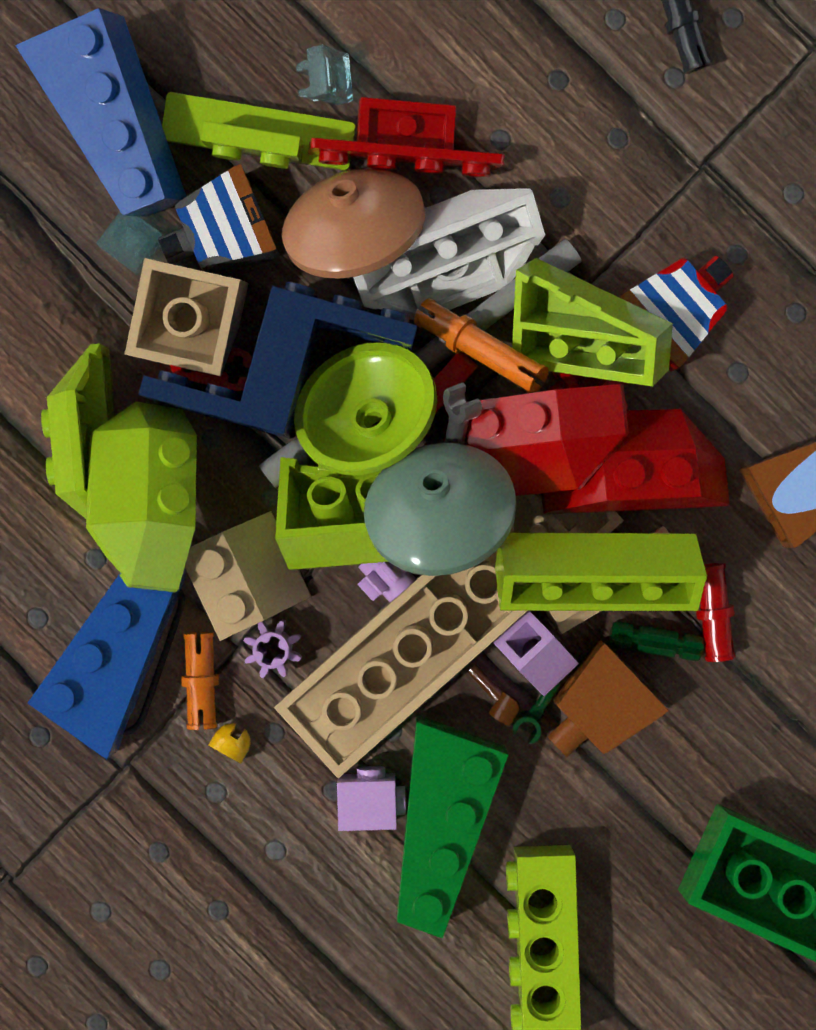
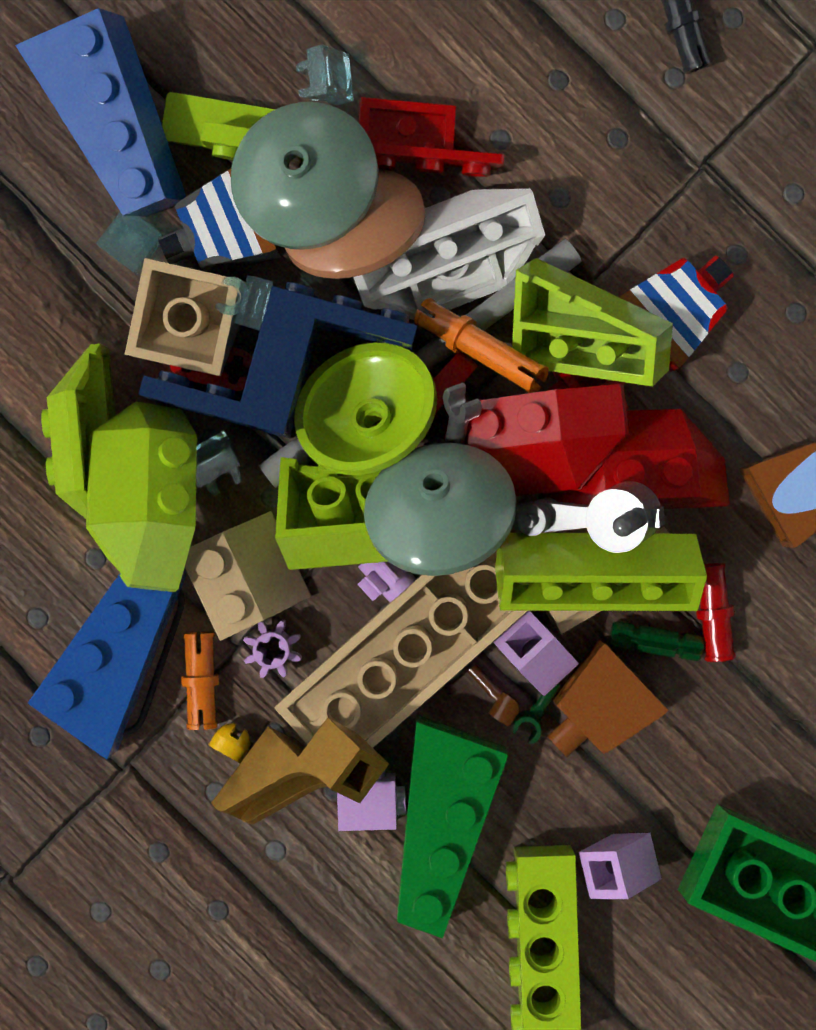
(214, 459): none -> clear light blue tile
(251, 301): none -> clear light blue tile
(283, 771): none -> pearl gold arch
(322, 196): none -> sand green dish
(614, 518): none -> piece
(620, 866): none -> lavender brick

